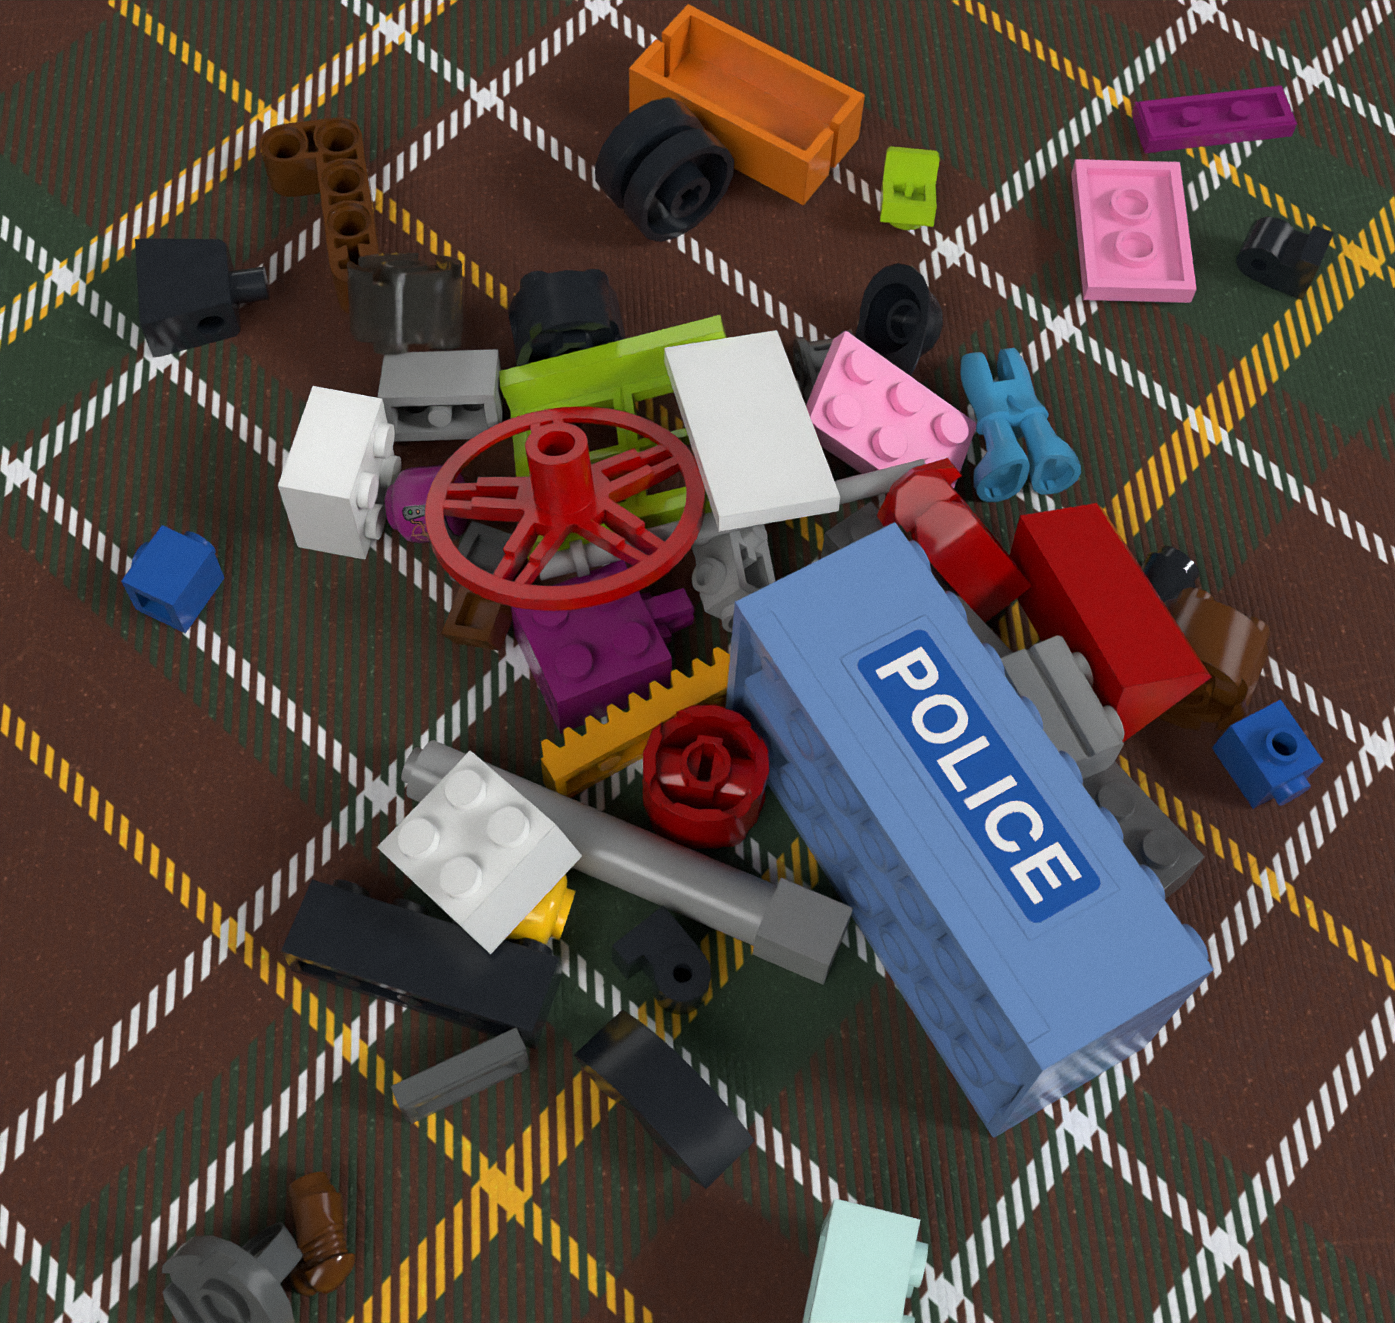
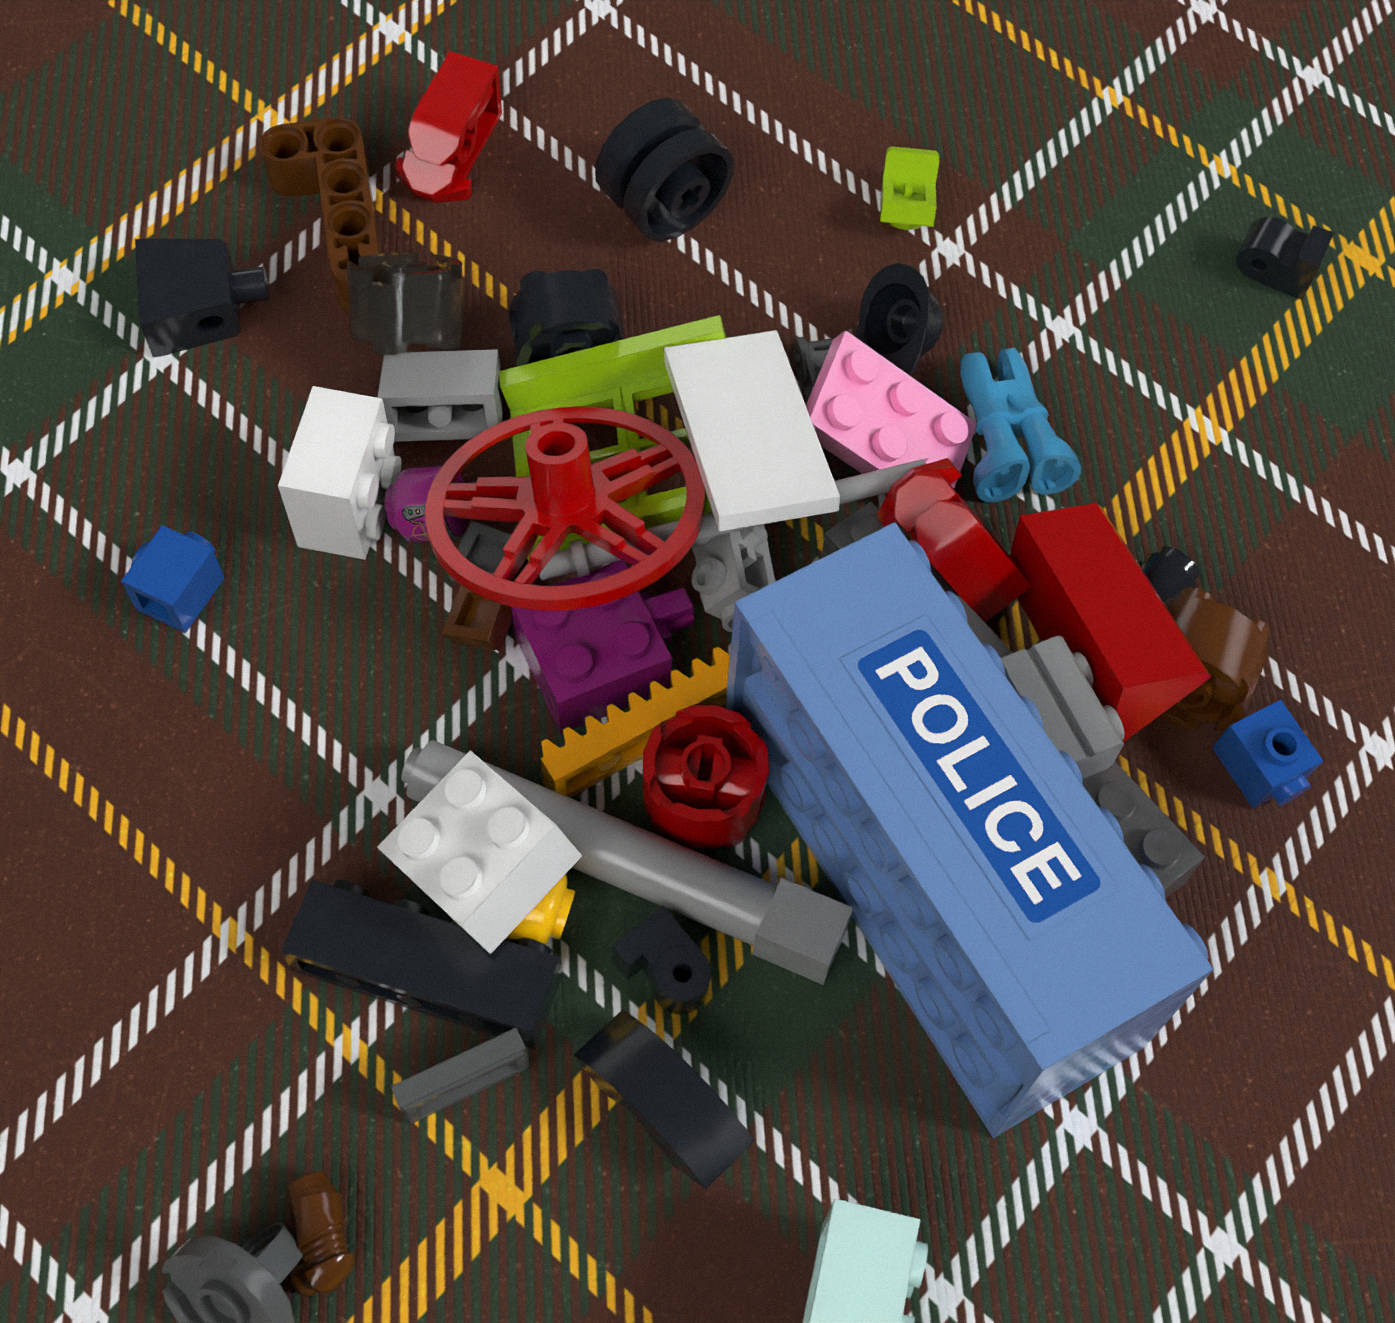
(451, 129): none -> red piece
(763, 105): orange piece -> none
(1132, 231): bright pink plate -> none
(1213, 119): magenta tile -> none

